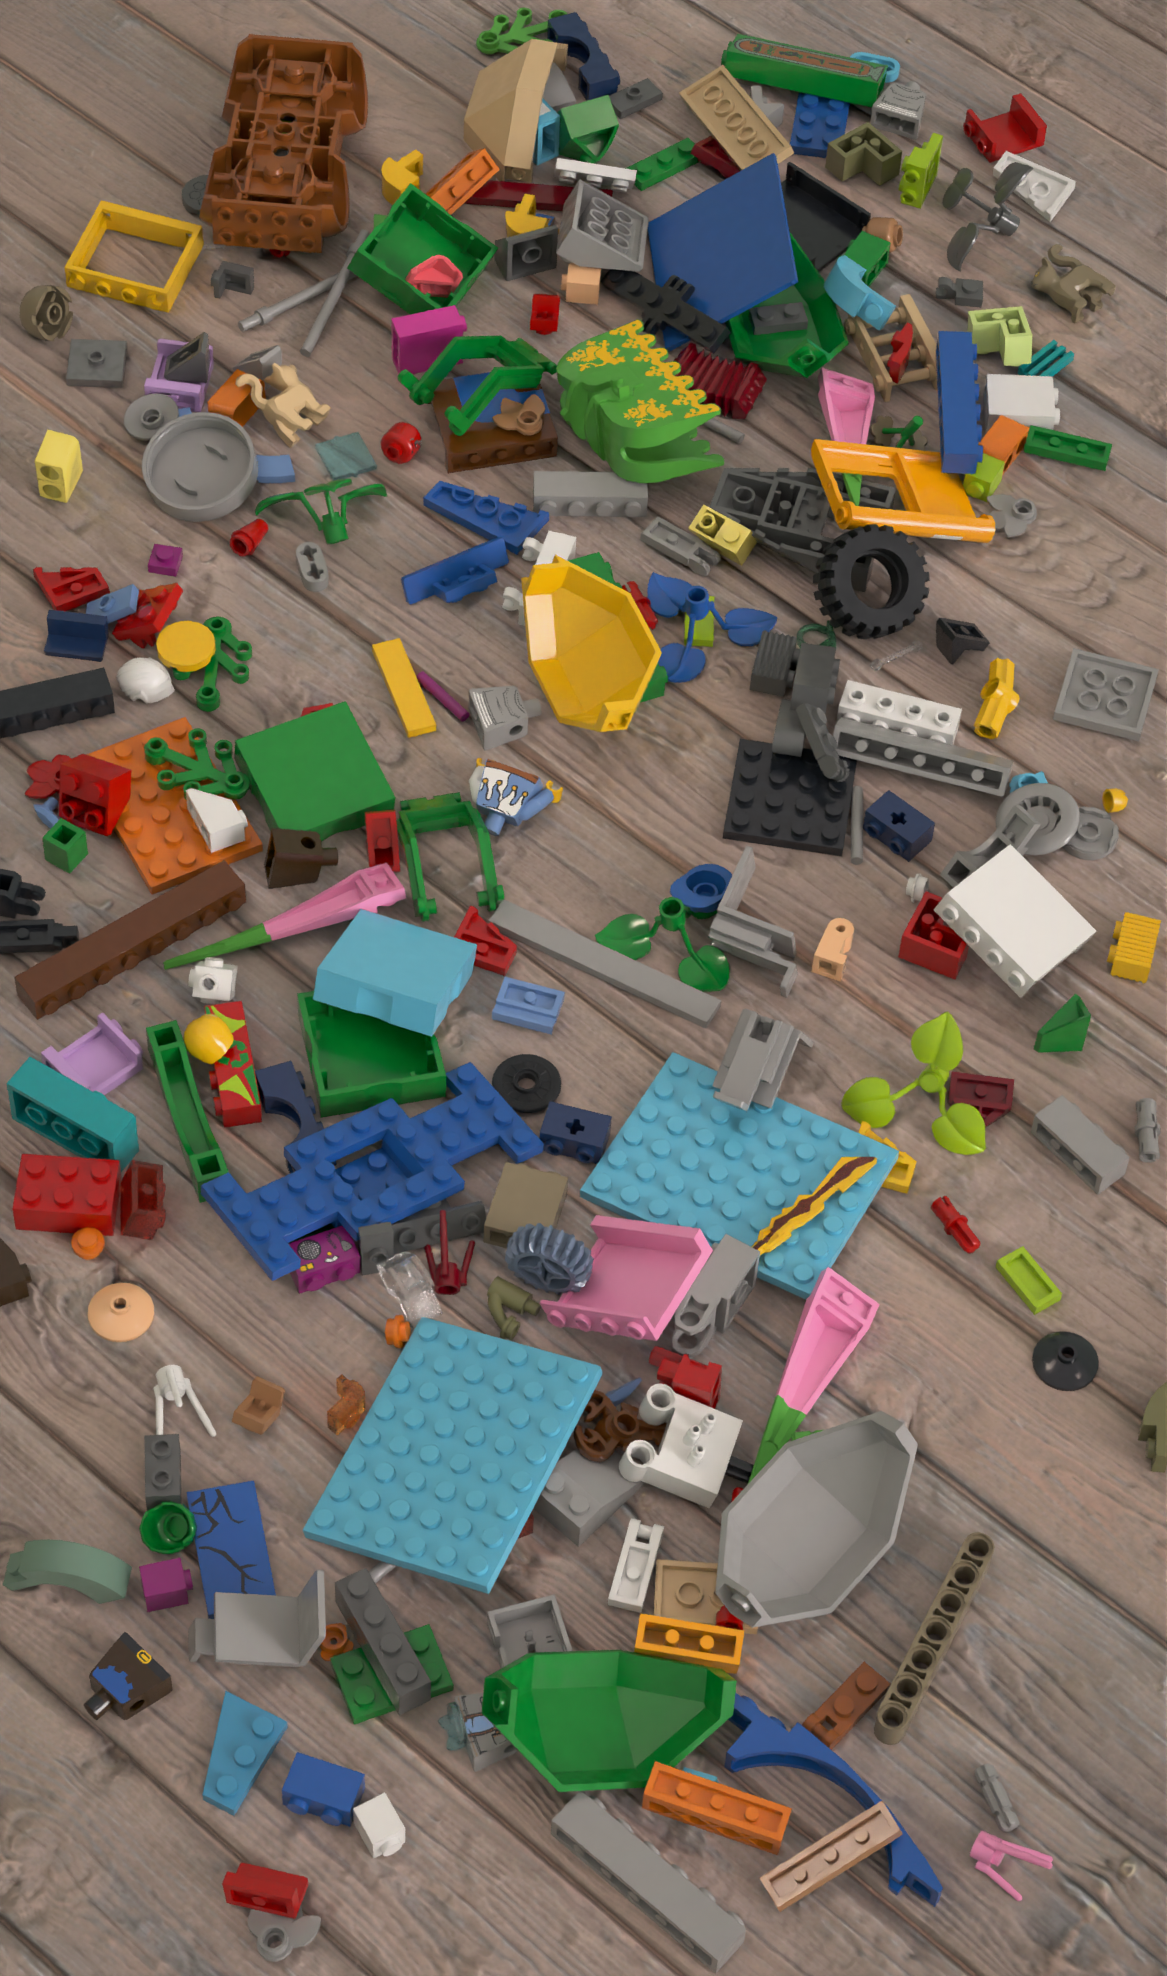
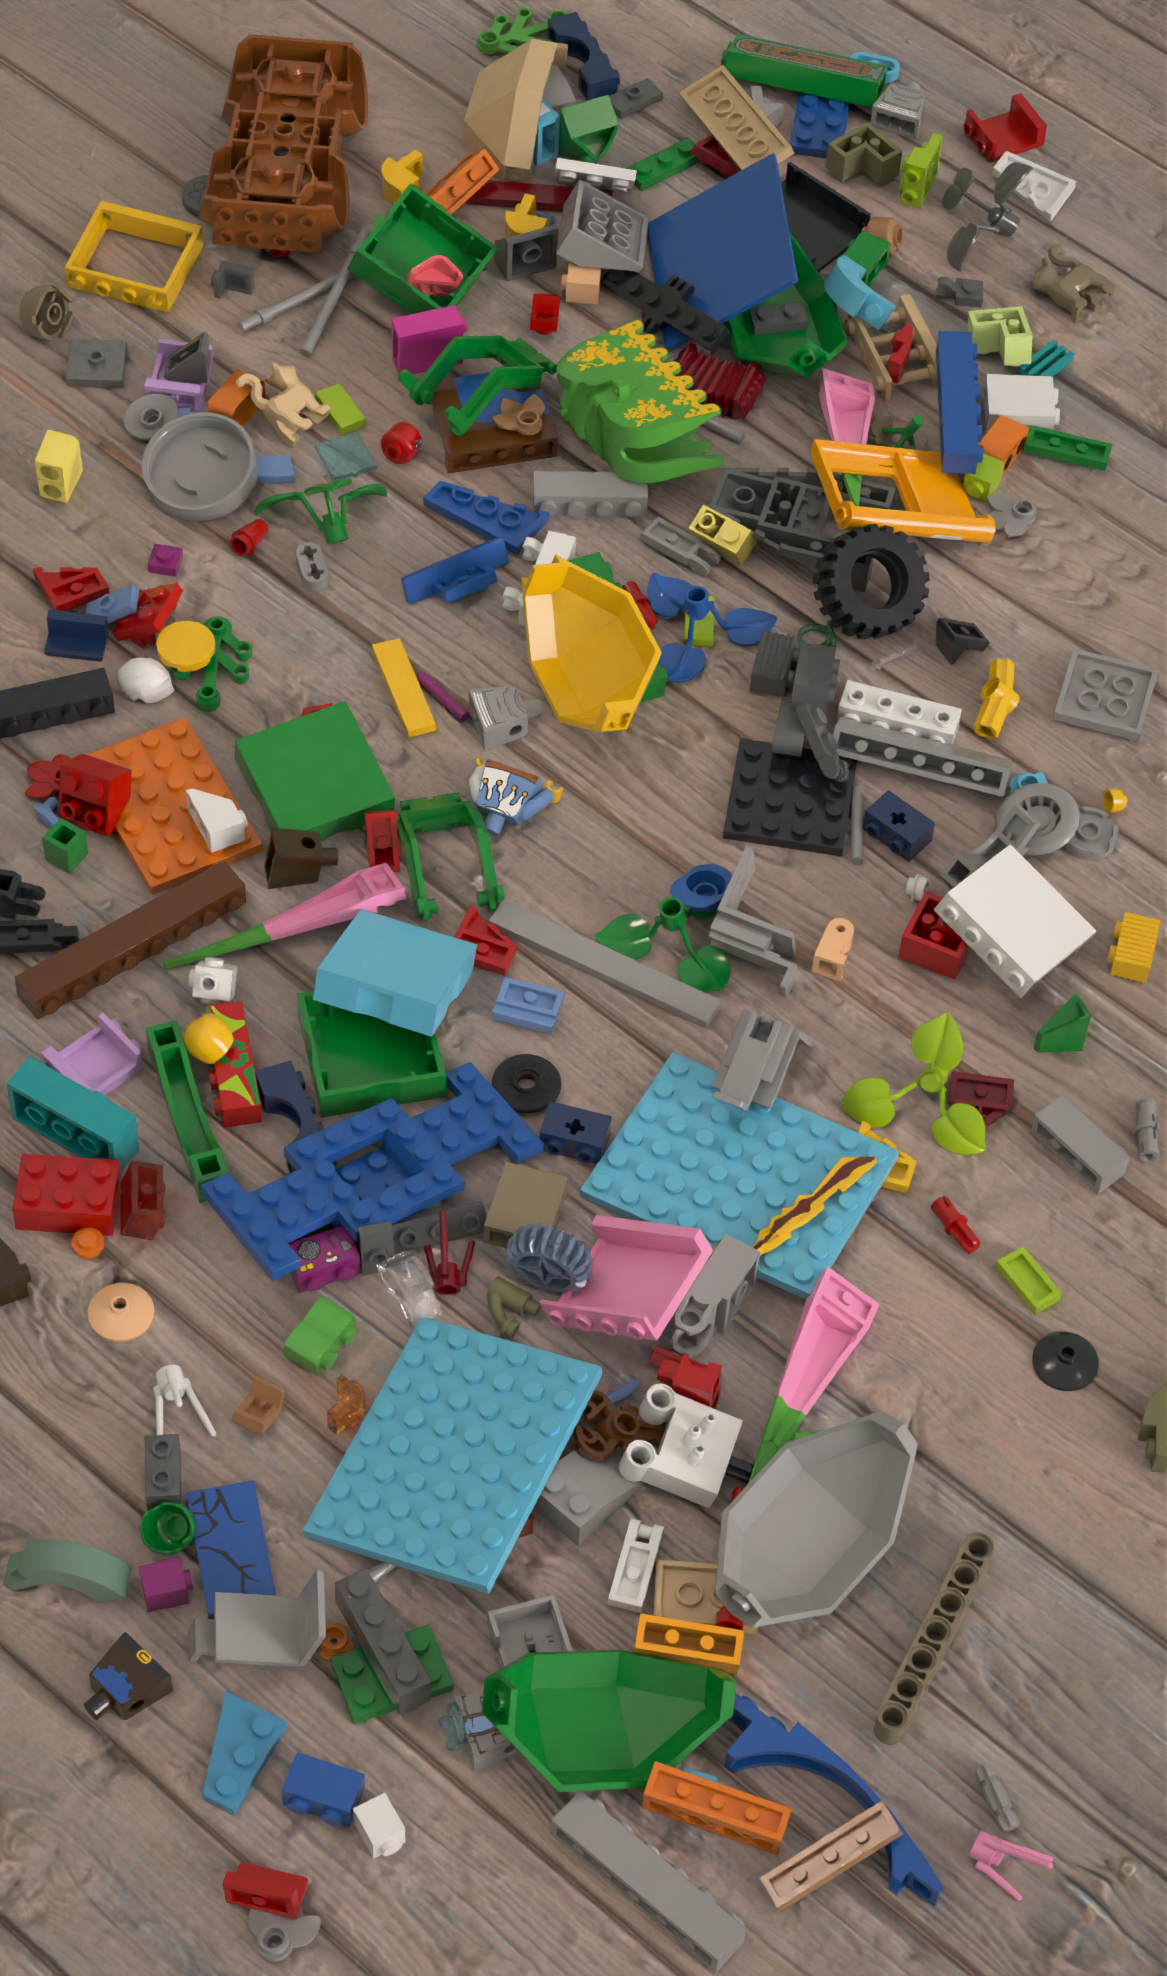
(157, 753): green plant -> none
(261, 363): light grey slope -> none
(320, 1335): none -> bright green brick
(343, 412): none -> lime tile
(397, 1331): orange plate -> none
(847, 1705): dark orange plate -> none

